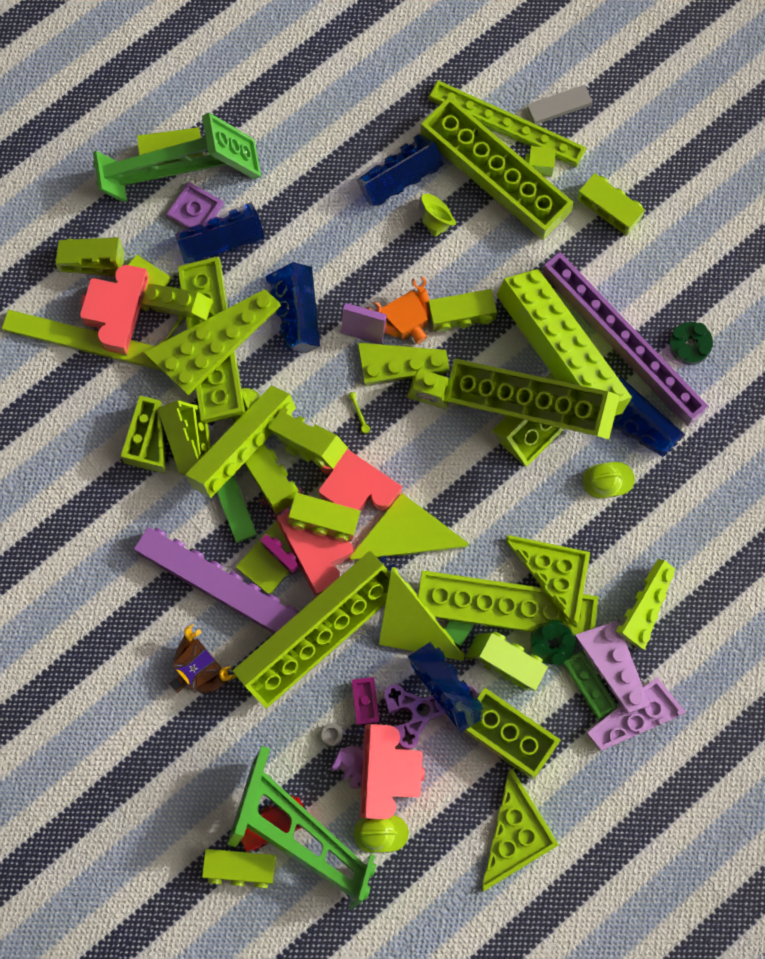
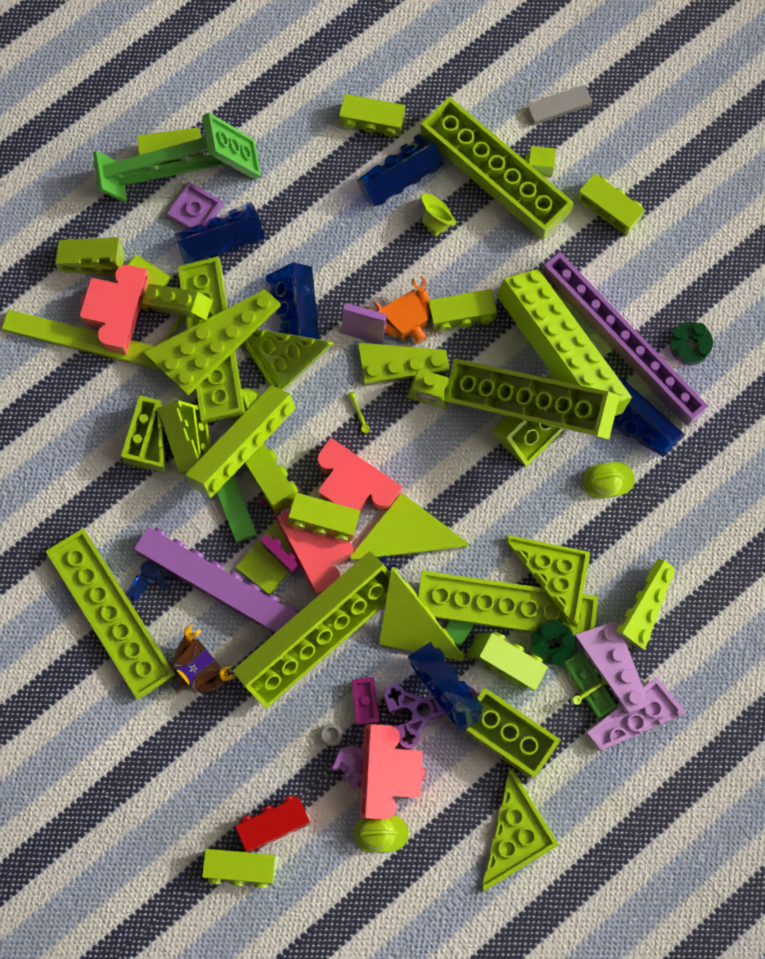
(110, 614): none -> lime plate
(151, 571): none -> clear blue bar
(247, 816): bright green piece -> none
(283, 355): none -> lime tile
(307, 441): lime wedge -> none
(372, 115): none -> lime brick
(510, 124): lime tile -> none
(577, 699): none -> lime hinge

